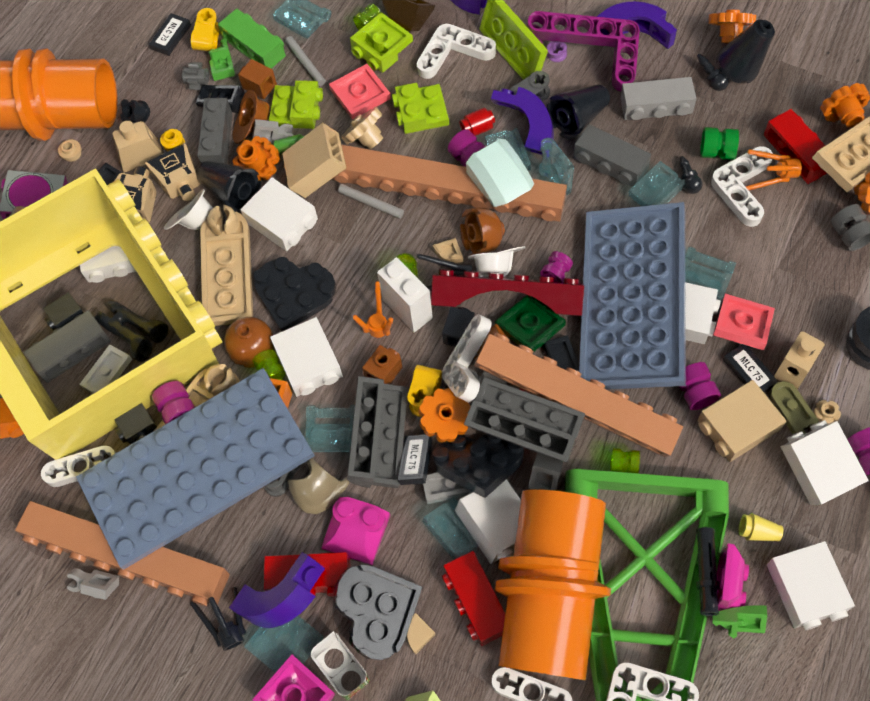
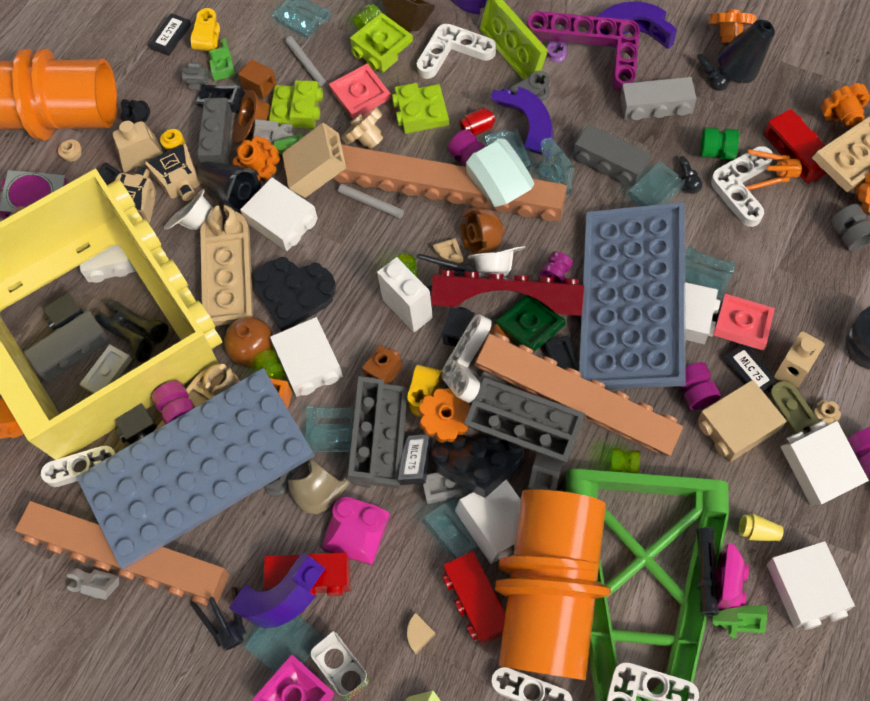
(252, 39): bright green brick -> none
(377, 323): orange plant -> none
(378, 609): plate -> none
(577, 108): black cone -> none

